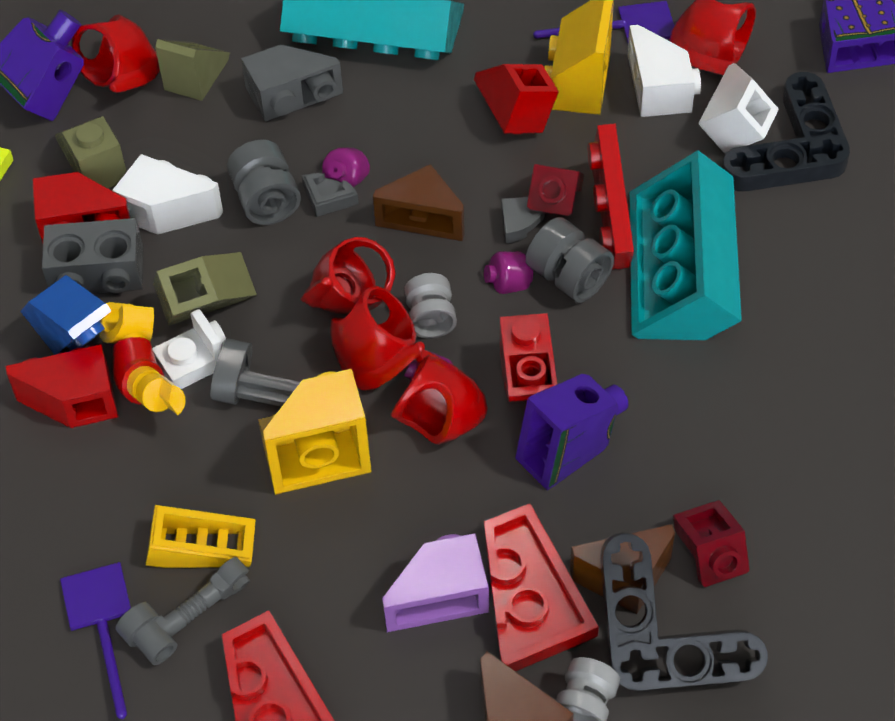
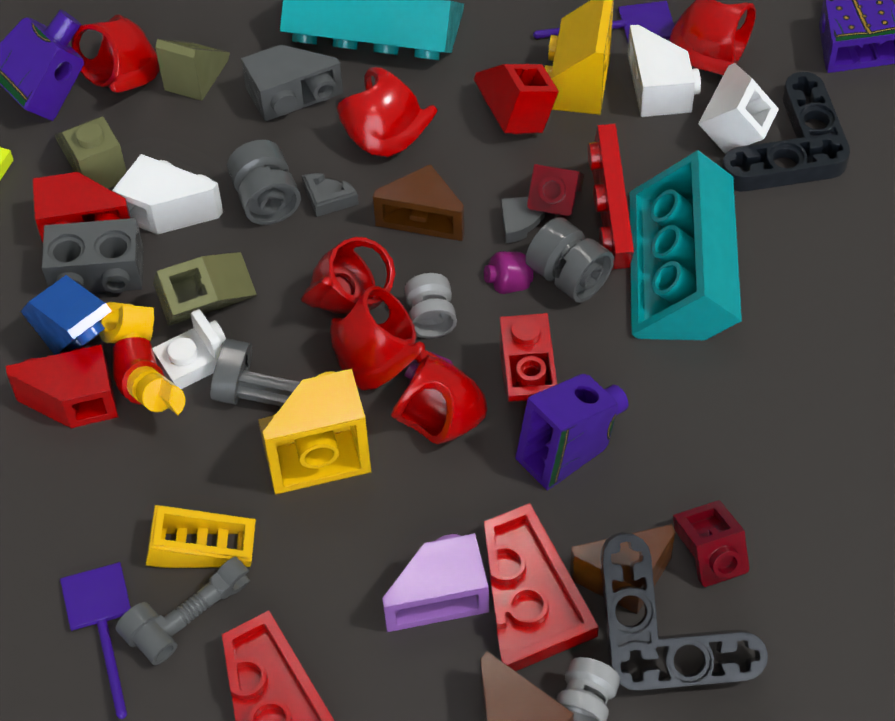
(346, 165): magenta piece -> none
(384, 115): none -> red piece

